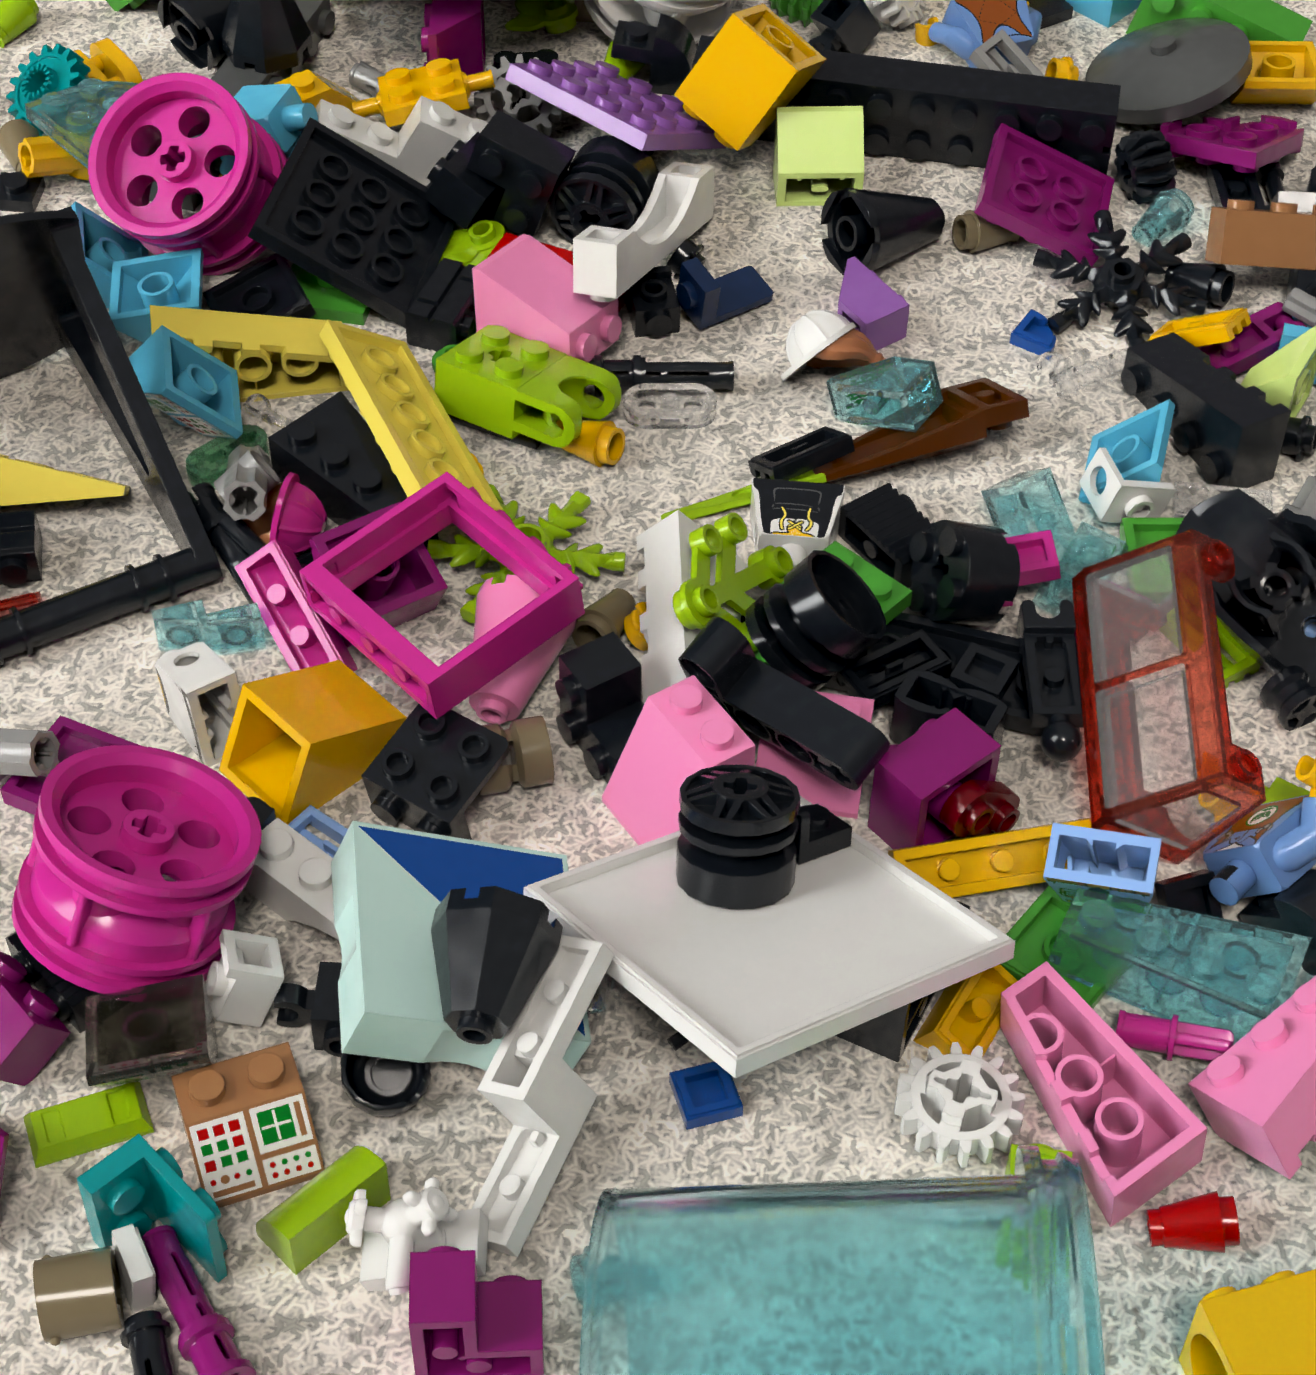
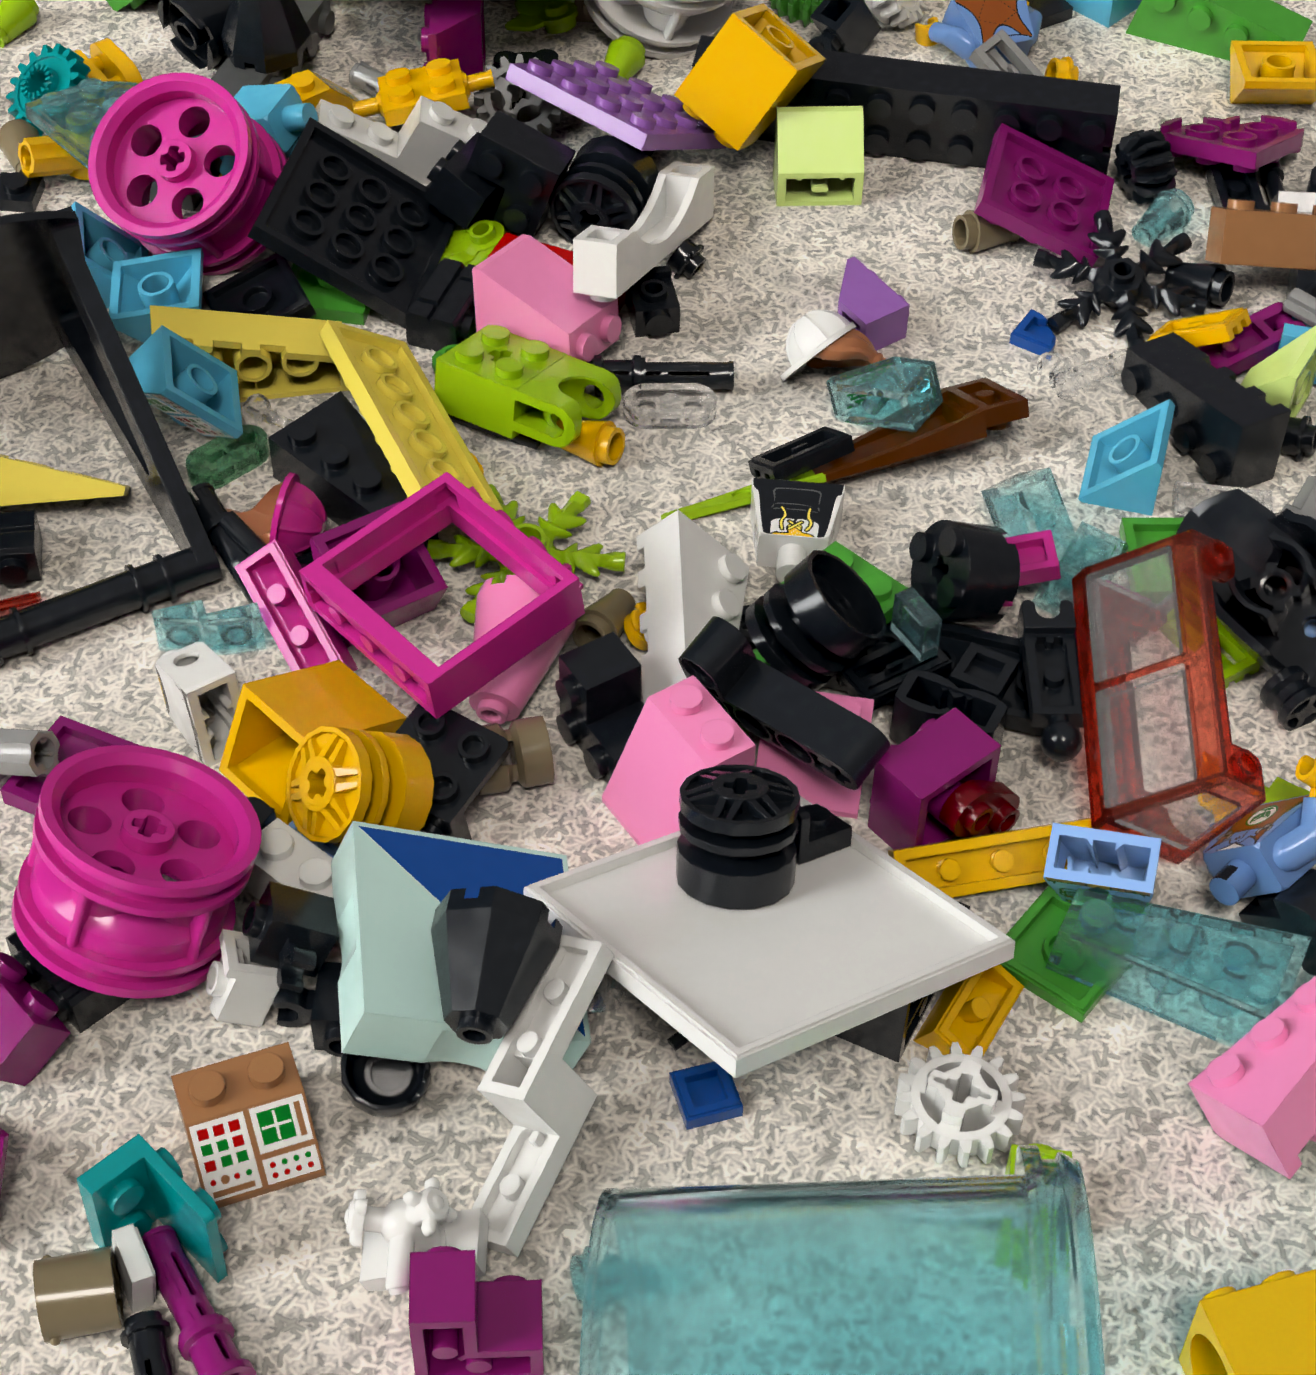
(87, 1123): lime tile -> none
(149, 1032): clear smoke slope -> none
(246, 483): light grey piece -> none
(291, 932): none -> black brick
(314, 1215): lime brick -> none
(357, 777): none -> yellow wheel
(666, 48): black brick -> none
(699, 601): lime plant -> none
(715, 300): dark blue bracket -> none
(877, 226): black cone -> none
(881, 530): black brick -> none
(916, 624): none -> clear light blue tile
(1099, 1094): bright pink wedge -> none
(1123, 497): white bracket -> none
(1173, 1036): dark pink axle -> none
(1174, 68): dark grey dish -> none
(1189, 893): black plate -> none
(1195, 1224): red cone -> none

